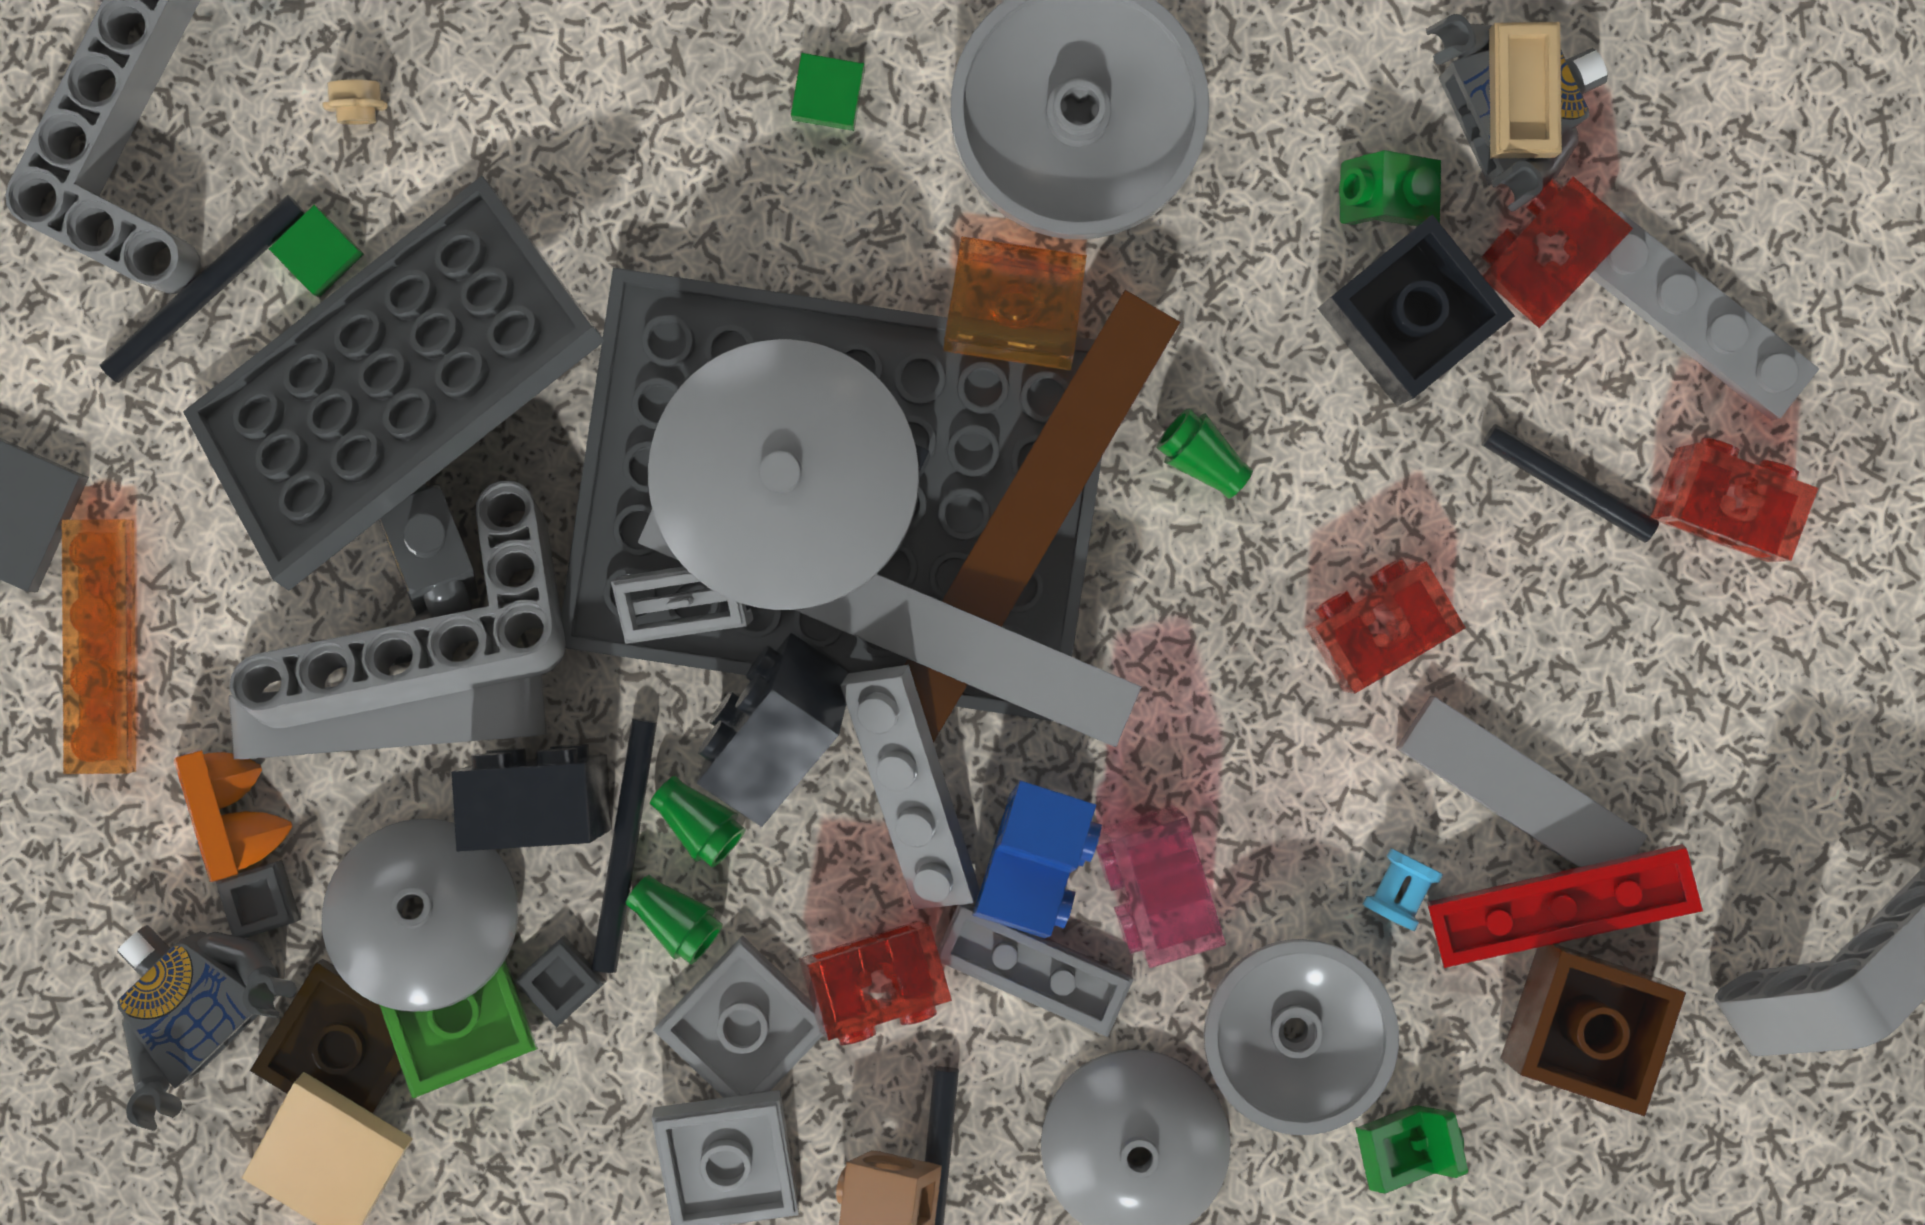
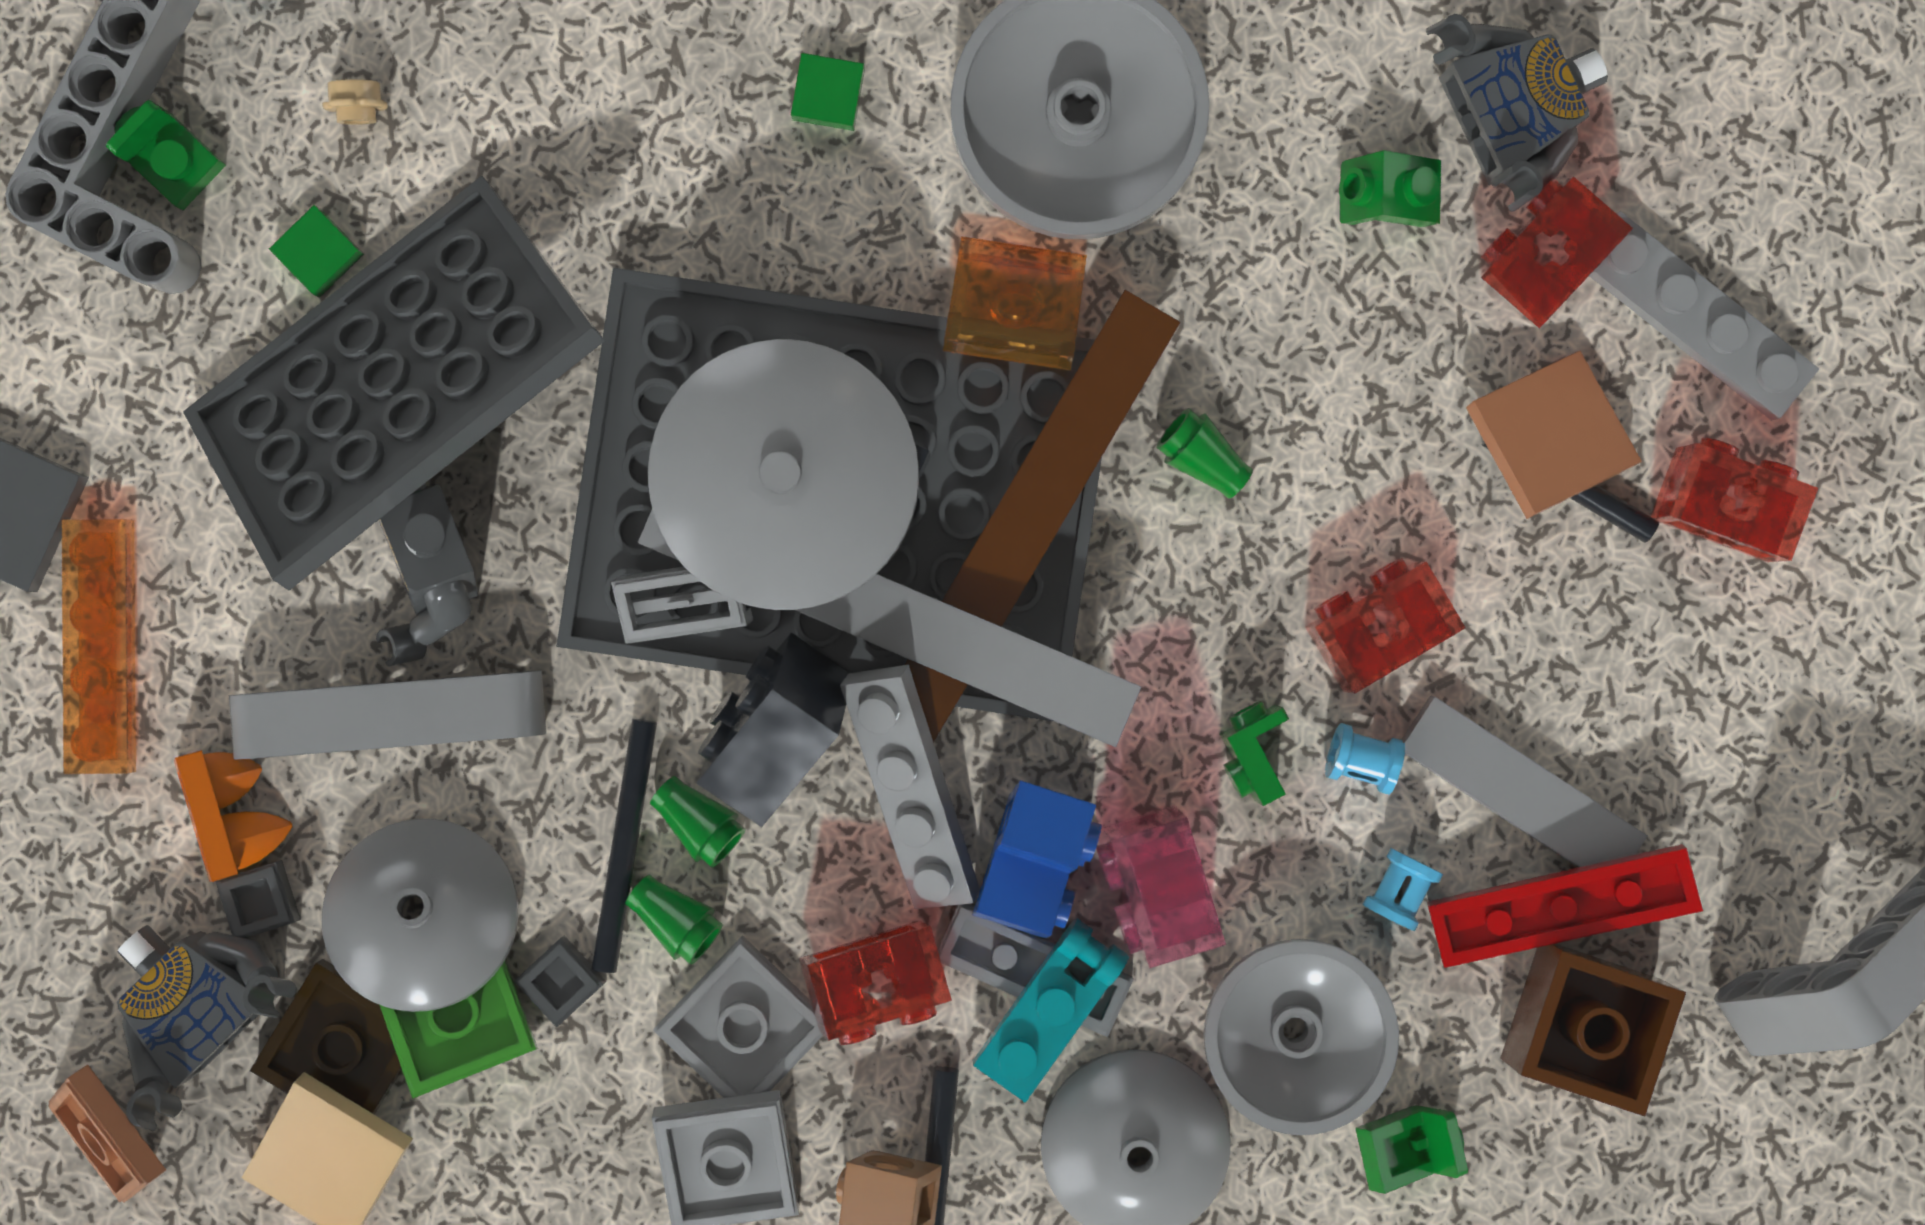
(105, 1134): none -> nougat tile
(164, 153): none -> green bracket
(202, 289): black bar -> none
(432, 640): light grey beam -> none
(531, 802): black brick -> none
(1049, 1011): none -> teal plate
(1250, 768): none -> green bracket
(1365, 759): none -> medium azure bush
(1416, 311): black brick -> none
(1525, 90): tan tile -> none
(1553, 434): none -> nougat tile

